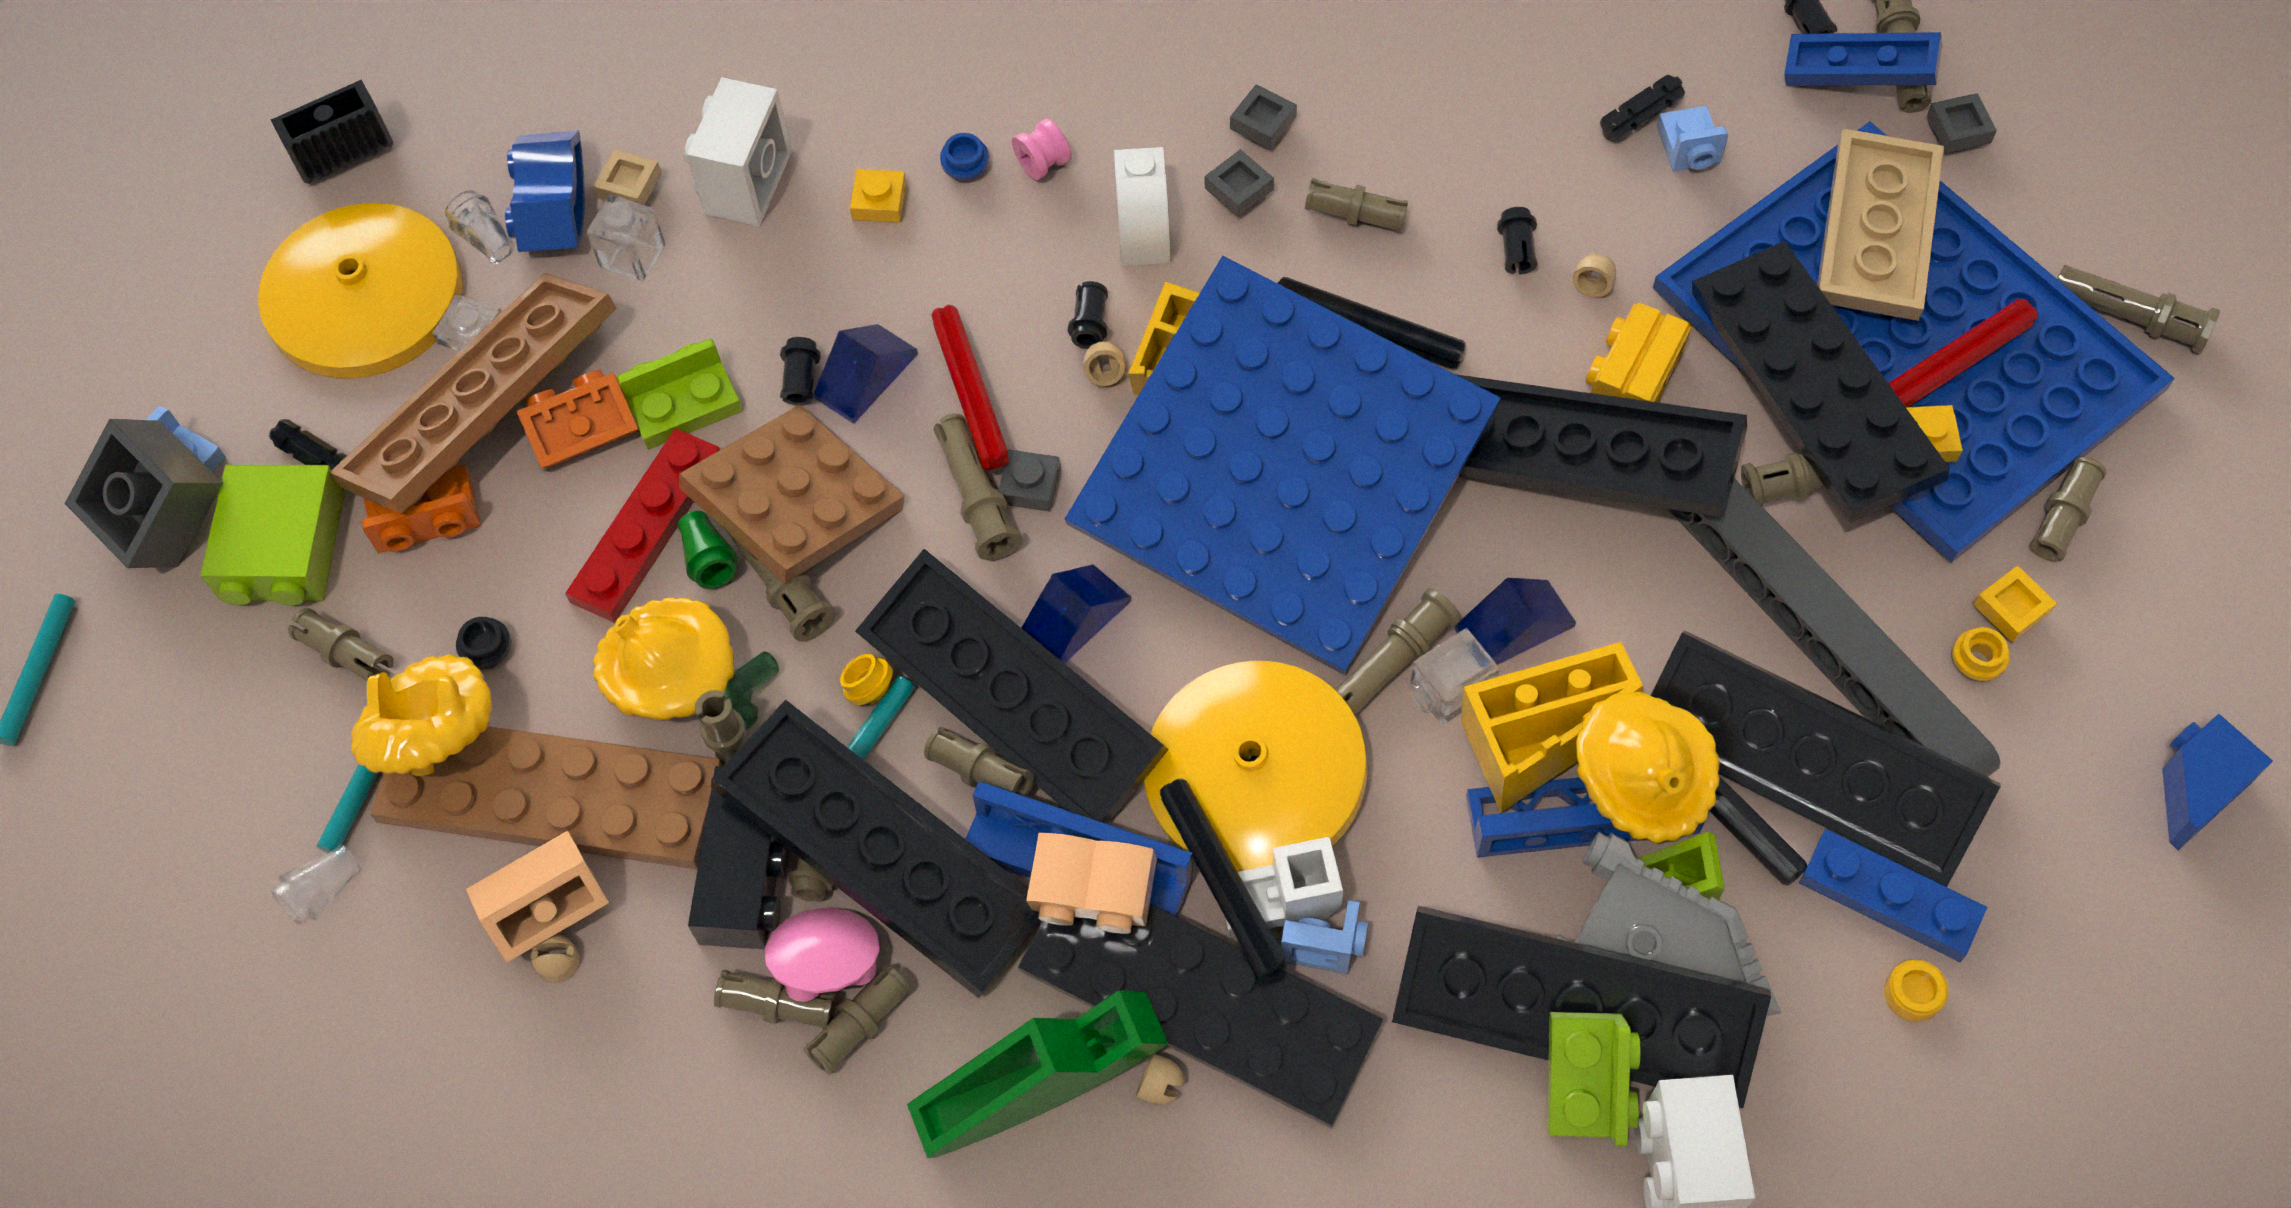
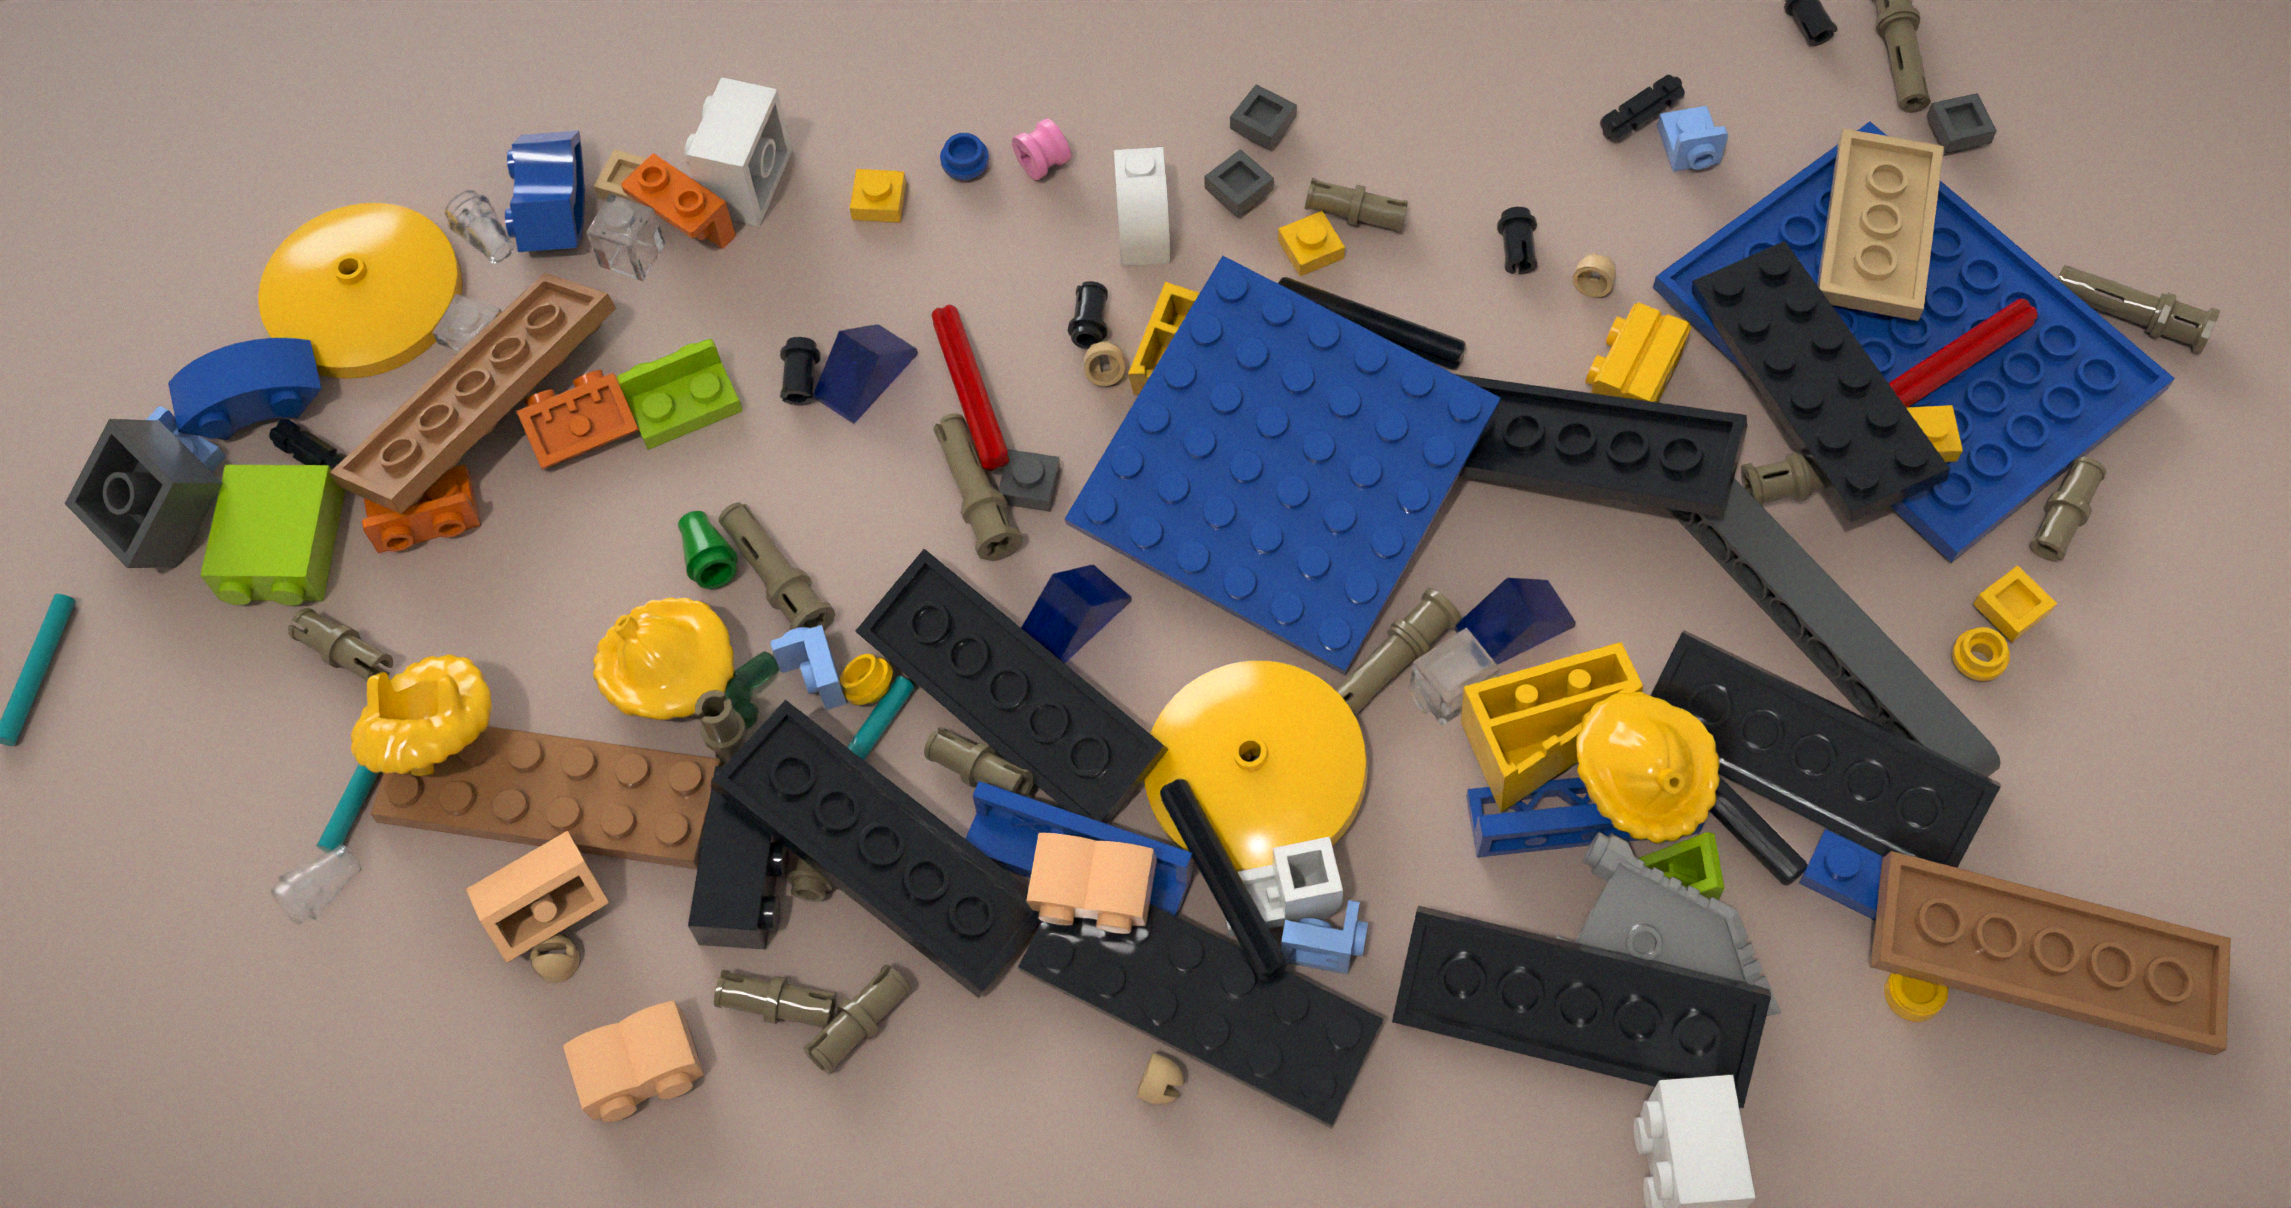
(244, 386): none -> blue brick
(332, 131): black brick -> none
(484, 642): black plate -> none
(633, 1061): none -> light nougat brick
(639, 530): red plate -> none
(680, 201): none -> orange bracket
(791, 493): medium nougat plate -> none
(810, 652): none -> light blue bracket
(822, 952): bright pink dish -> none
(1036, 1071): green slope -> none
(1311, 243): none -> yellow plate
(1591, 1076): lime bracket -> none
(1863, 59): blue plate -> none
(2052, 953): none -> medium nougat plate
(2207, 775): blue slope -> none

